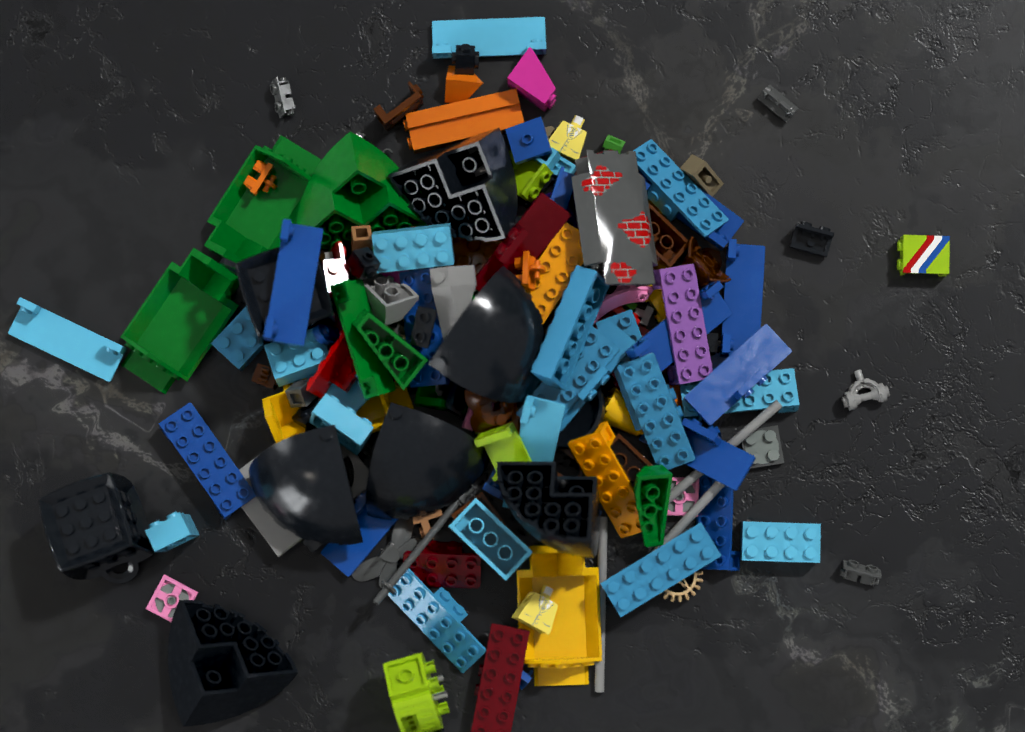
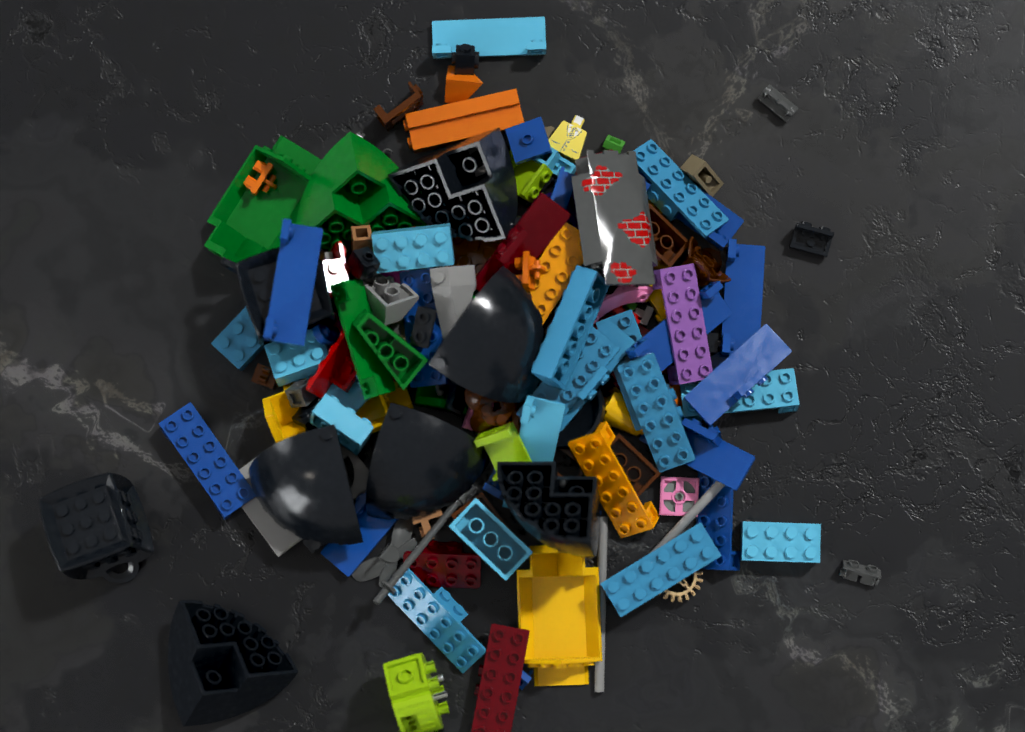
(67, 340): medium azure bracket -> none
(167, 597): bright pink piece -> none
(171, 532): medium azure brick -> none
(180, 320): green panel -> none
(282, 105): dark grey hinge -> none
(533, 81): dark pink slope -> none
(537, 611): light yellow torso -> none
(652, 502): green wedge -> none
(735, 440): light grey piece -> none
(765, 446): light grey piece -> none
(852, 399): light grey piece -> none
(924, 254): panel -> none

